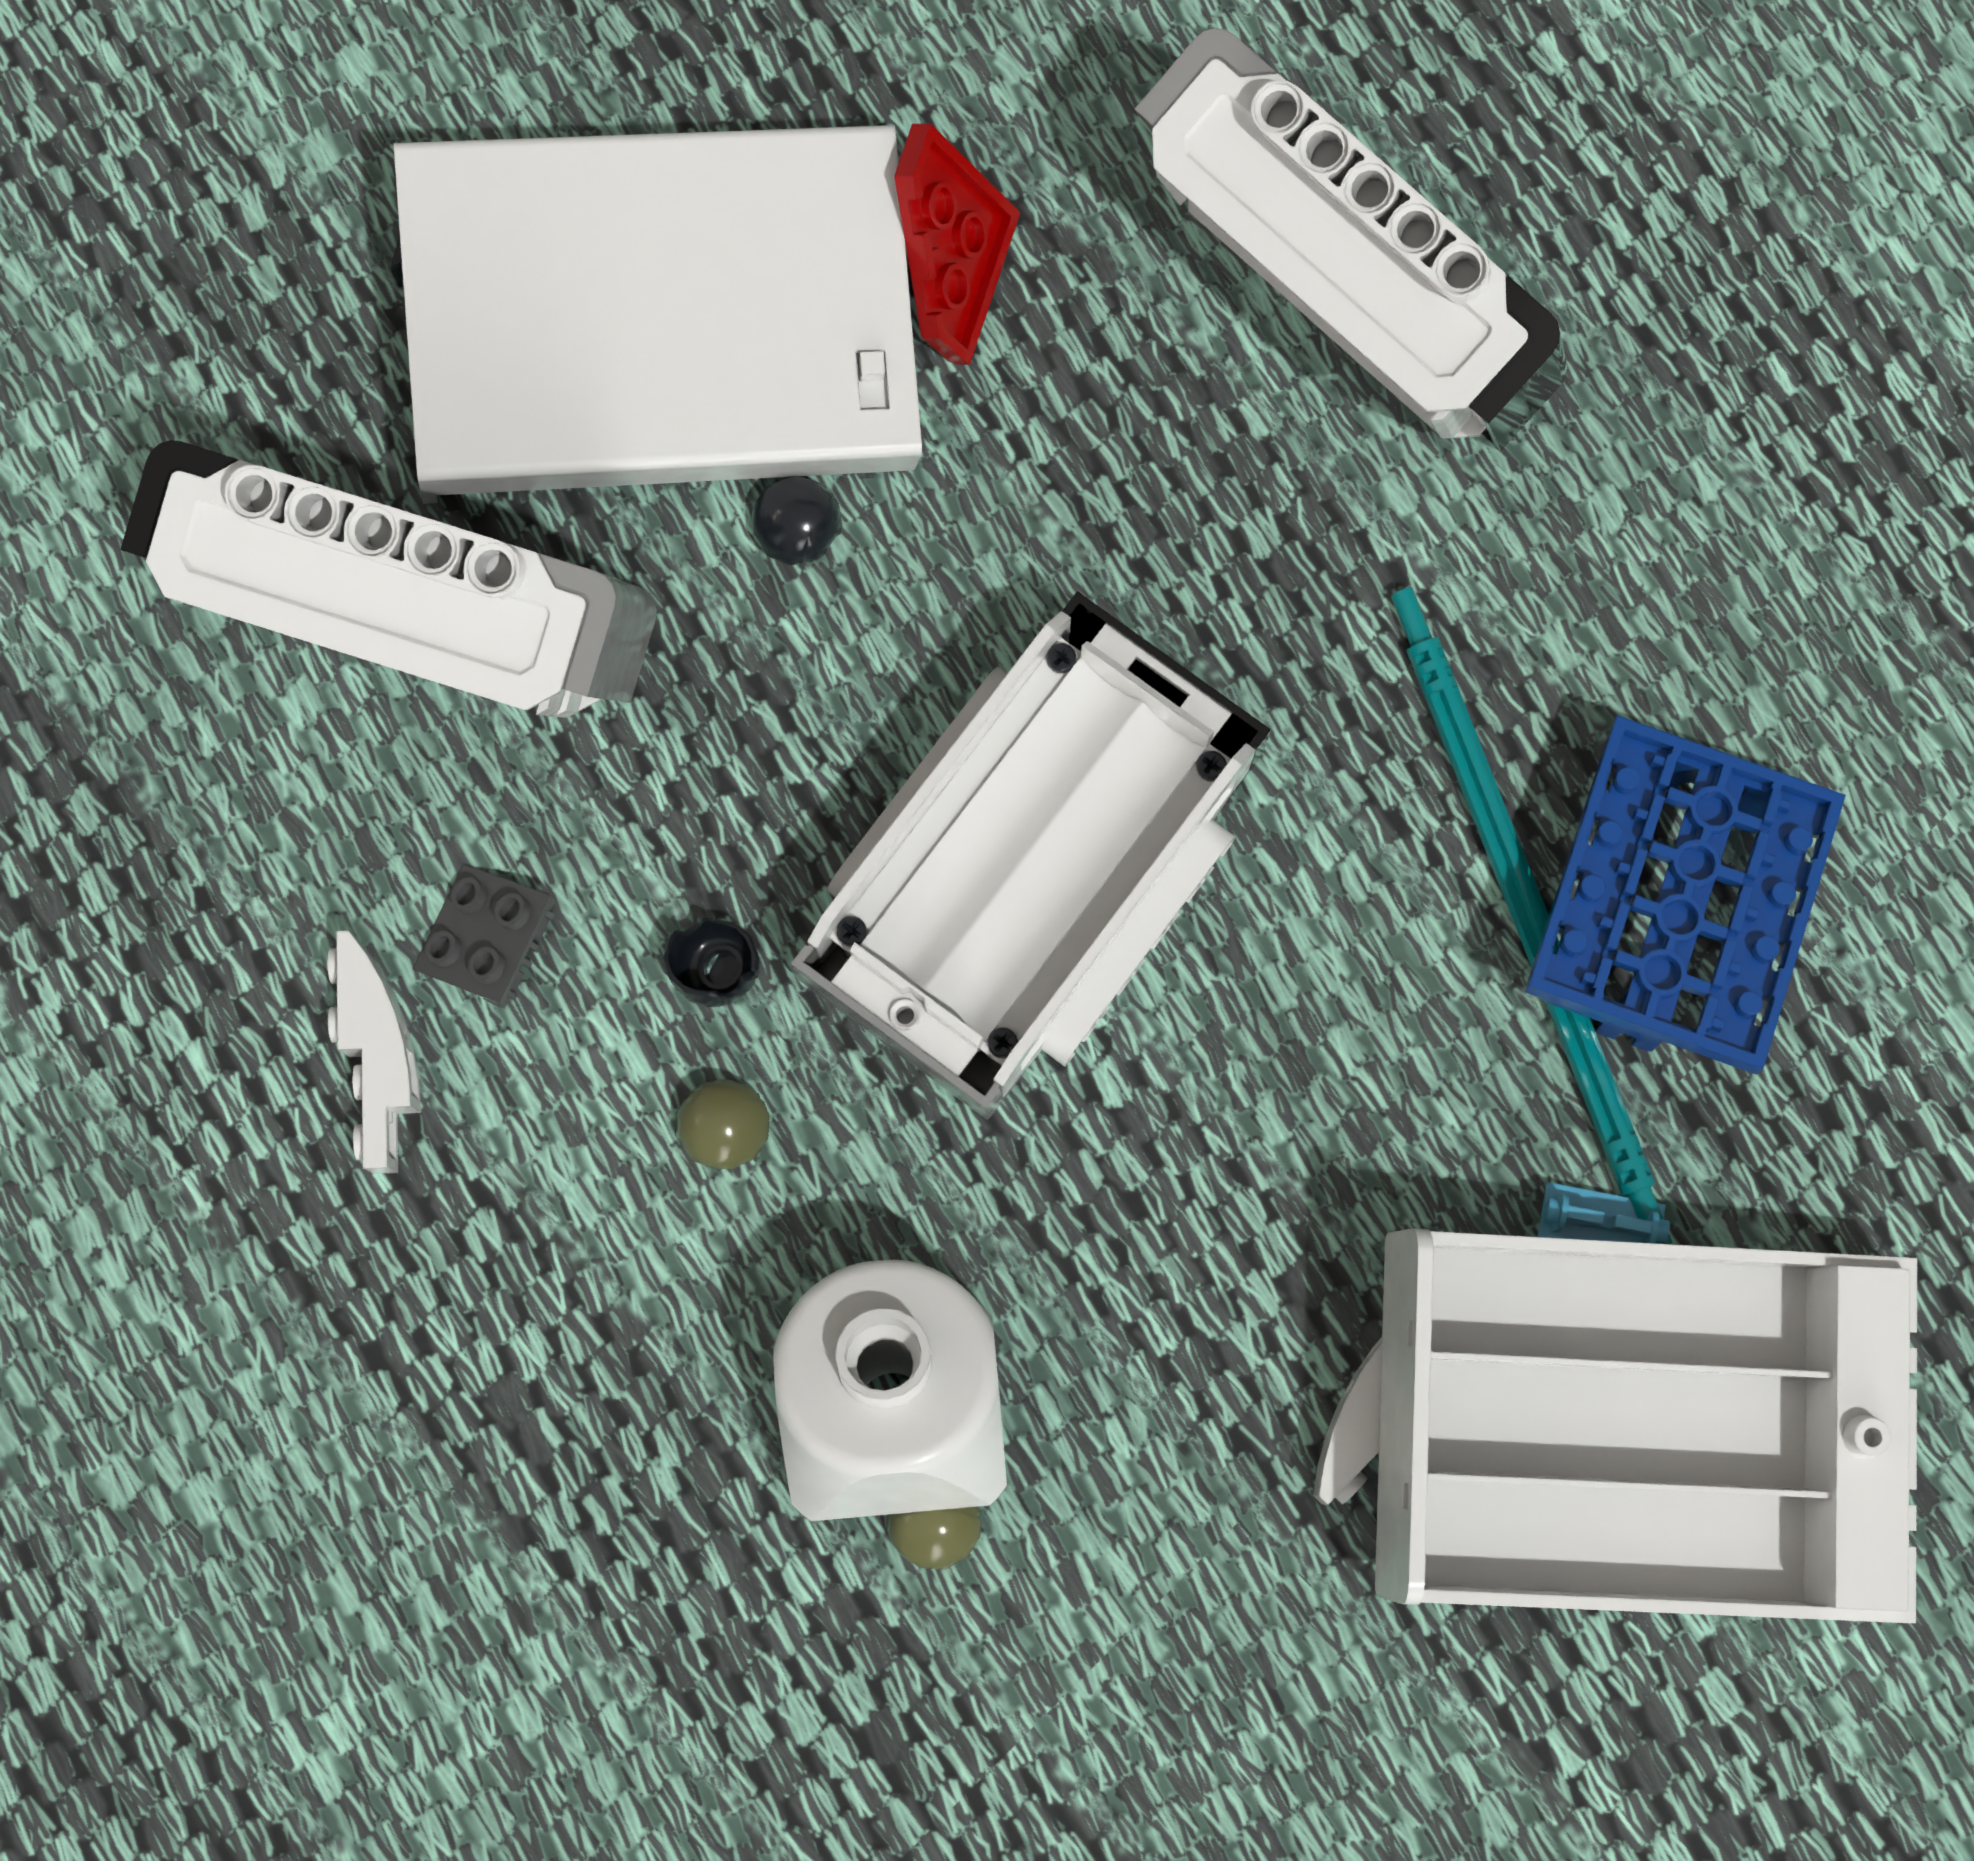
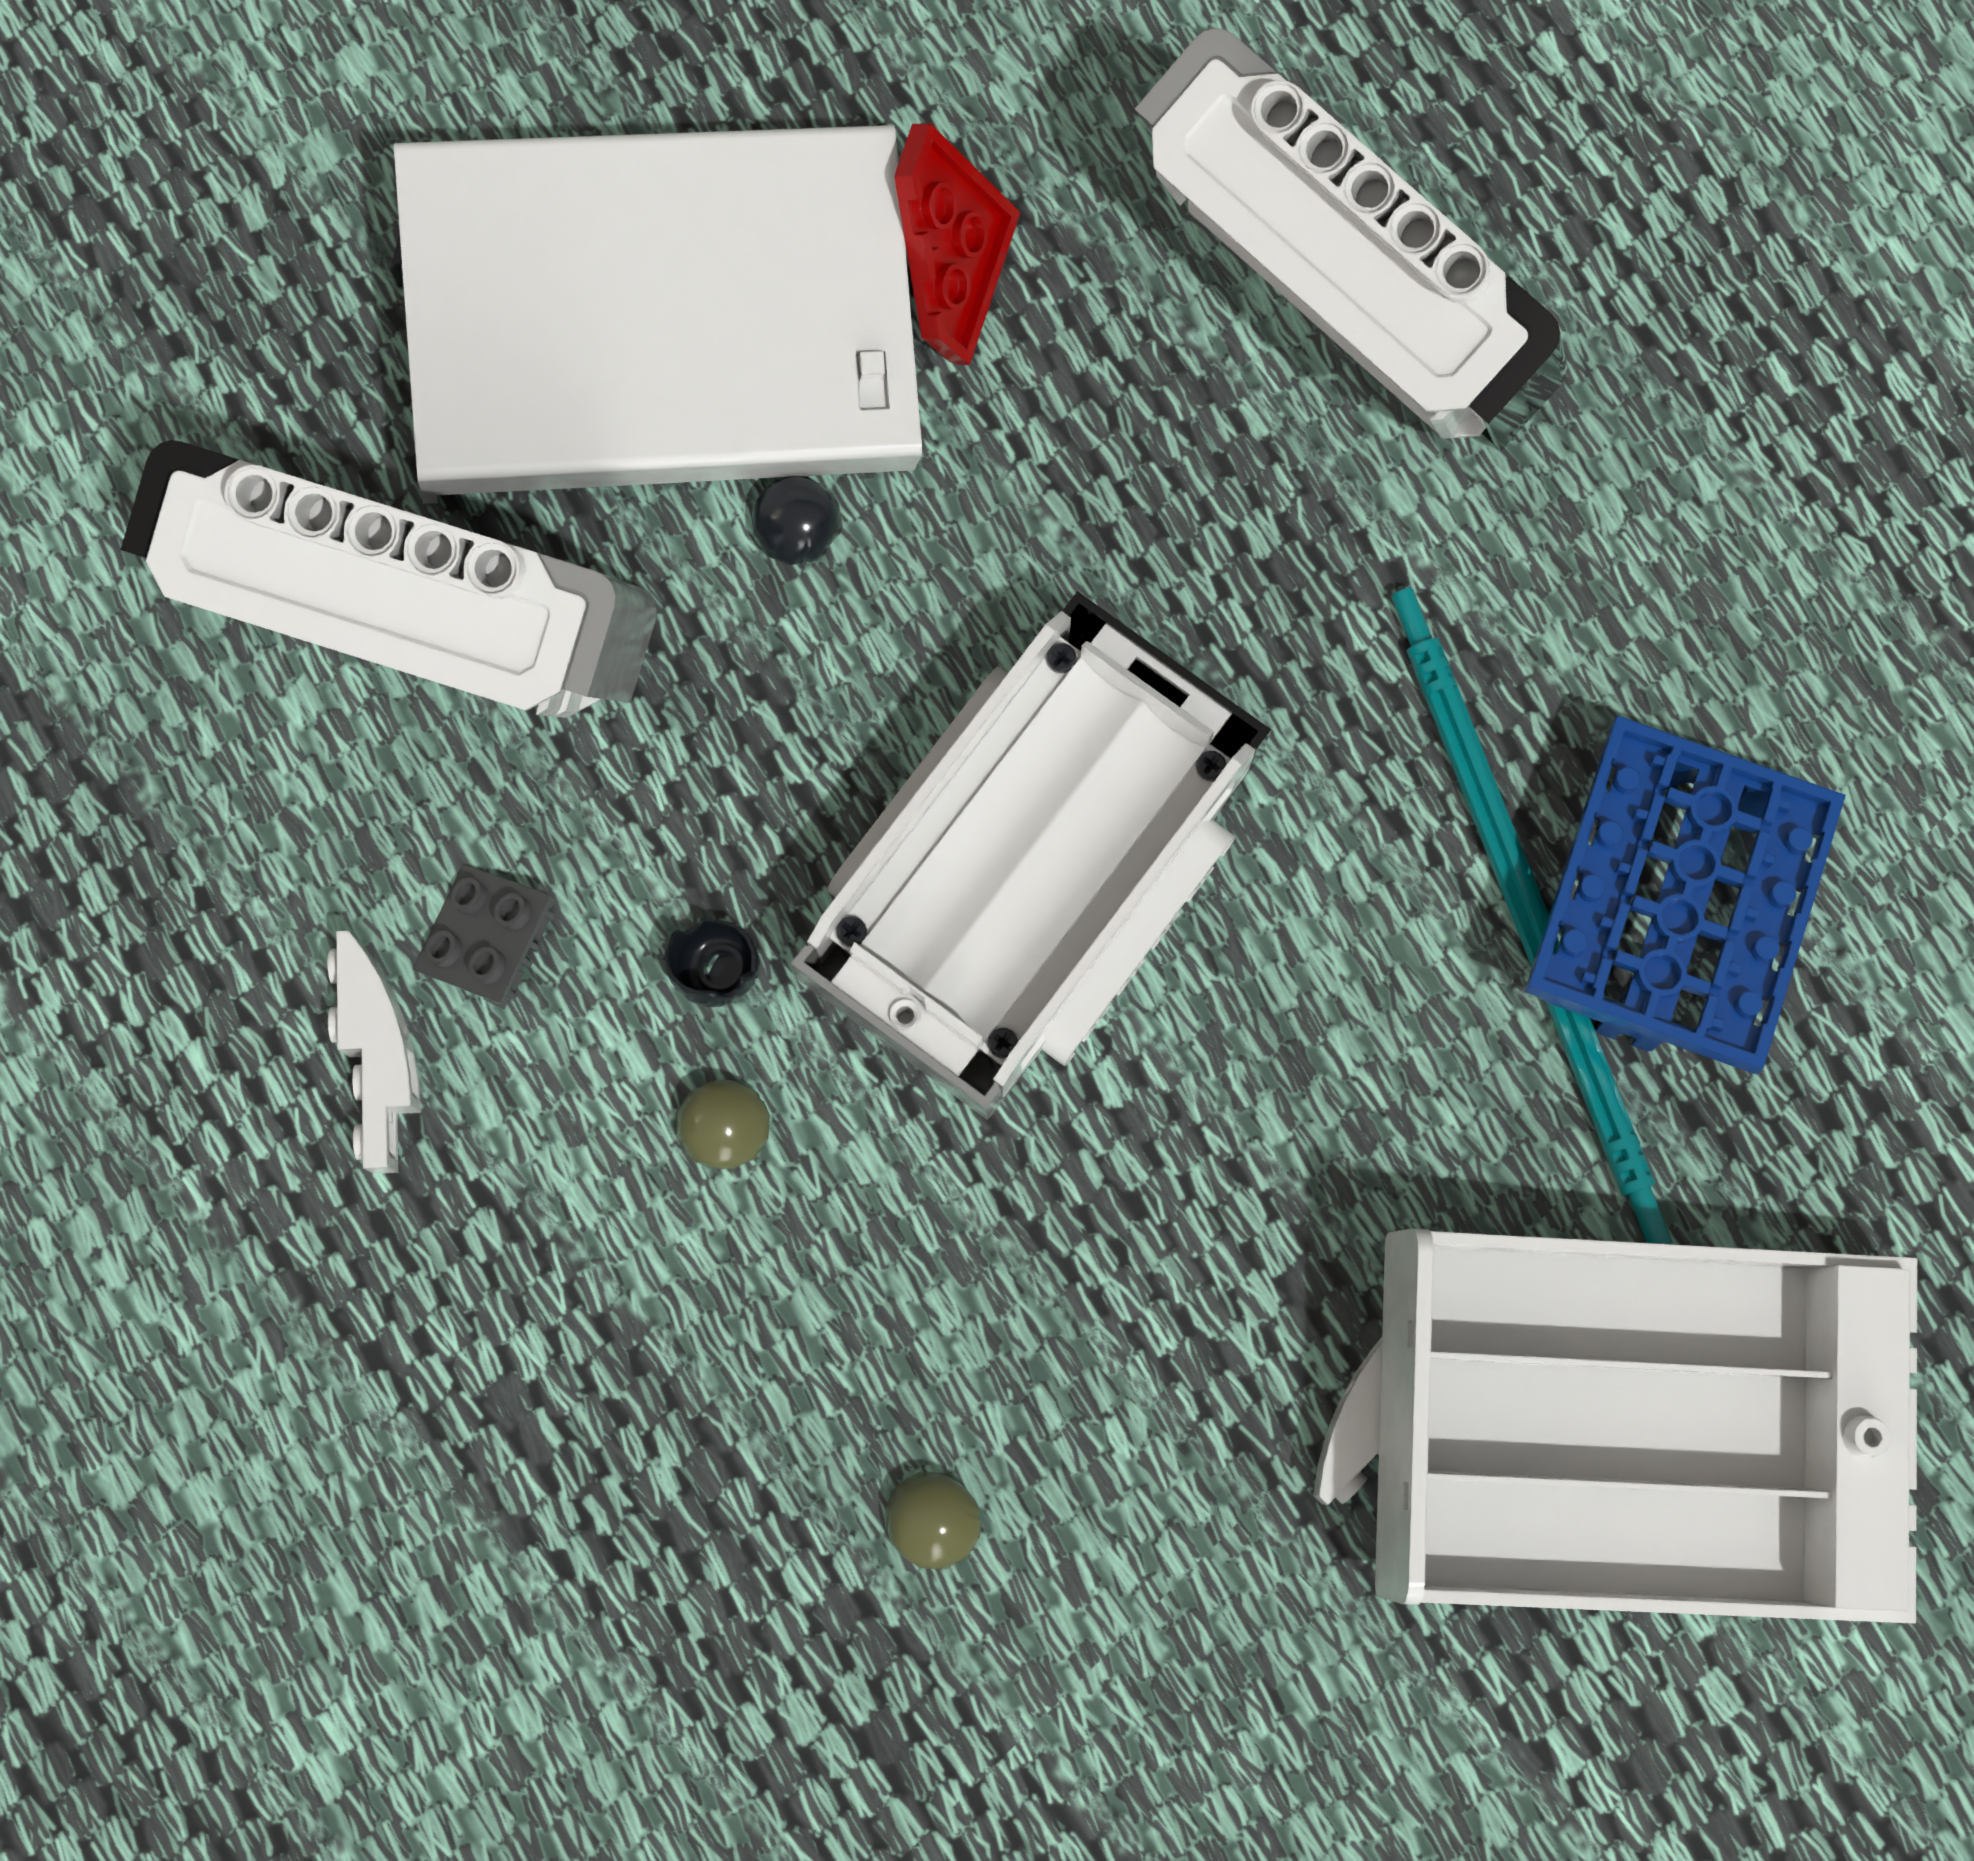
(900, 1447): white piece -> none
(1597, 1216): medium azure hinge -> none

